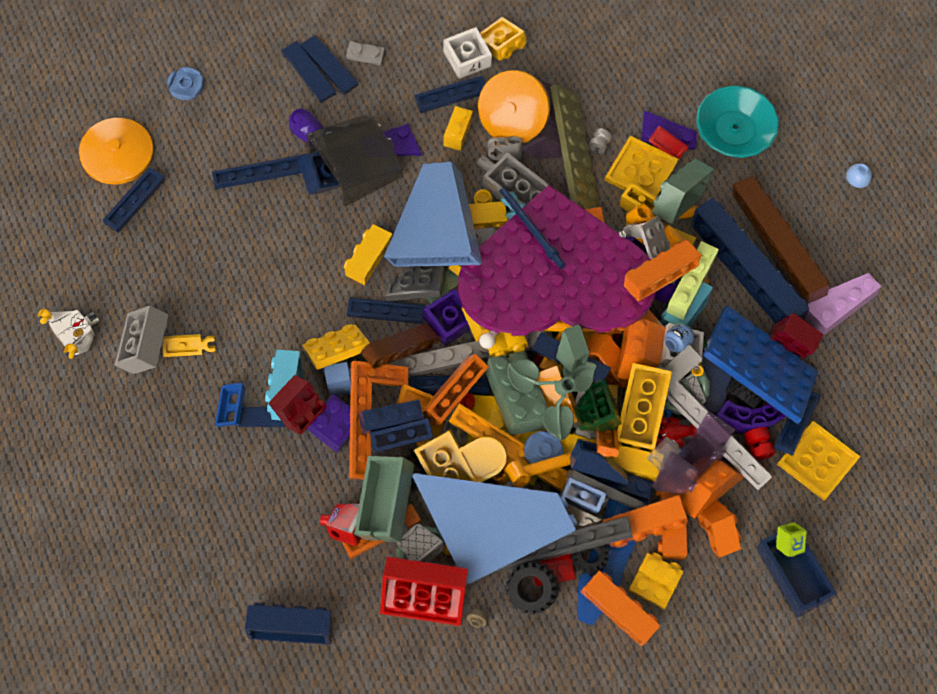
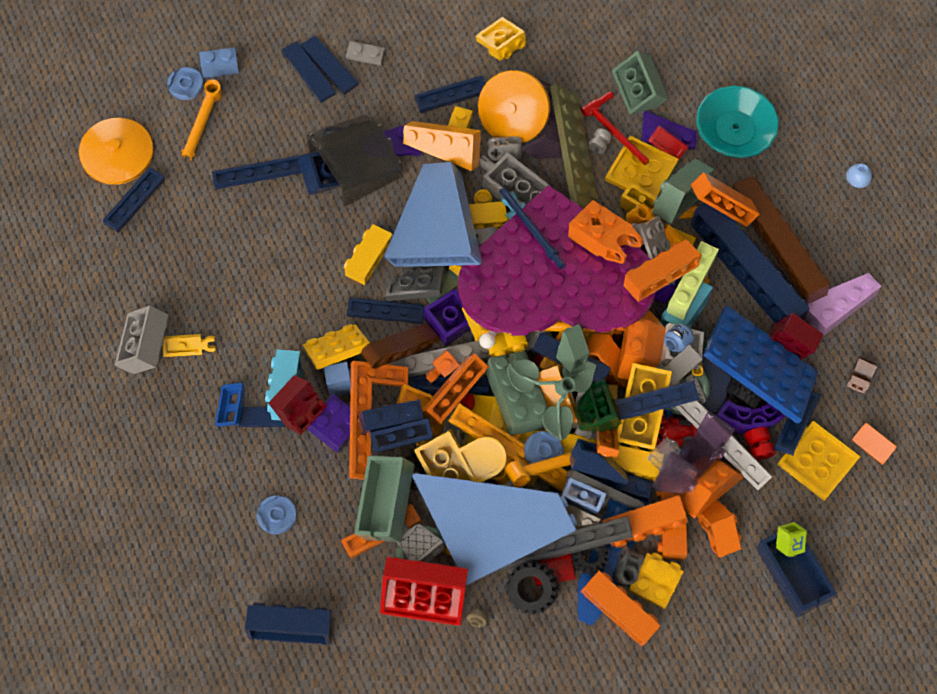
(71, 329): white torso -> none
(202, 117): none -> light orange piece
(218, 62): none -> medium blue brick
(277, 521): none -> medium blue tile
(303, 122): dark purple piece -> none
(342, 523): red torso -> none
(443, 364): none -> orange plate
(446, 142): none -> light orange wedge
(467, 53): white brick -> none
(593, 109): none -> red bar
(603, 232): none -> orange brick
(629, 563): none -> dark grey piece
(639, 83): none -> sand green slope
(657, 400): none -> dark blue tile
(725, 199): none -> orange brick
(862, 375): none -> brick
(874, 443): none -> orange slope

